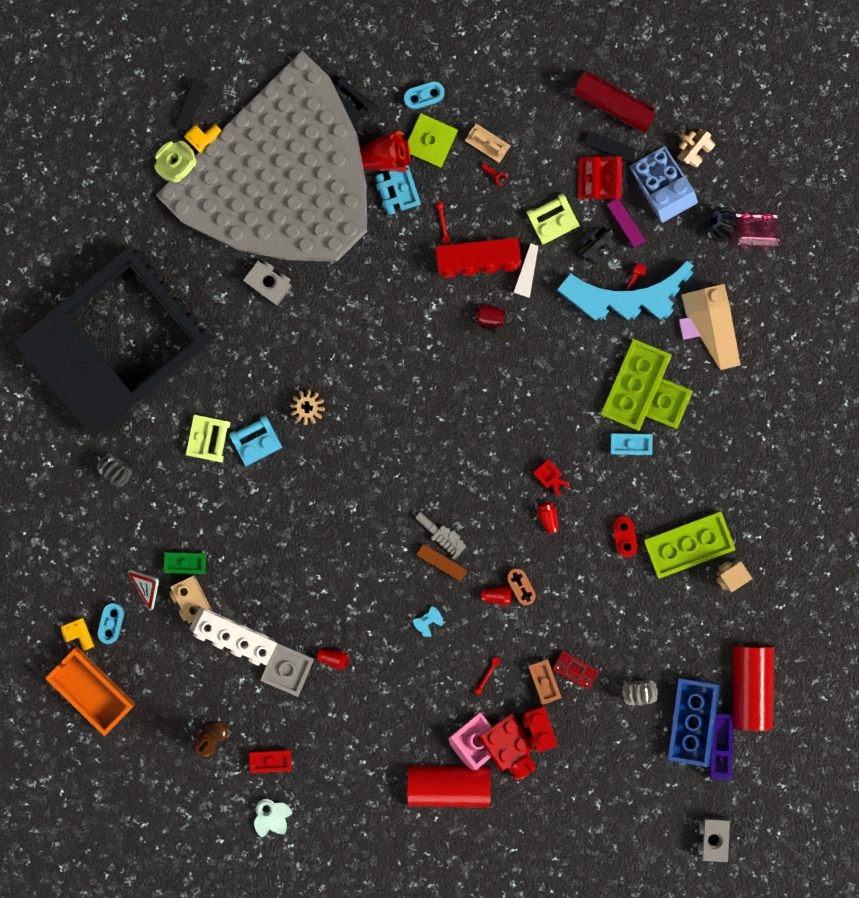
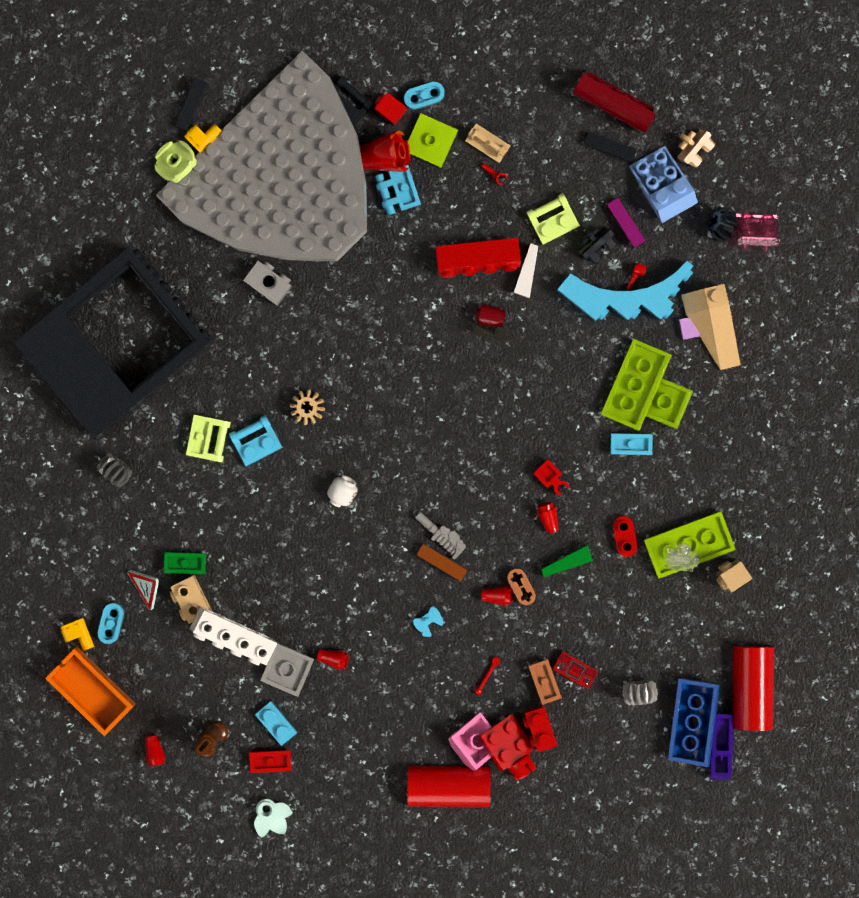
(154, 751): none -> red cone
(276, 723): none -> medium azure plate
(342, 491): none -> white head
(390, 108): none -> red brick
(439, 205): red hinge -> none
(569, 561): none -> green piece
(600, 178): red slope -> none
(681, 558): none -> clear brick
(718, 851): light grey brick -> none

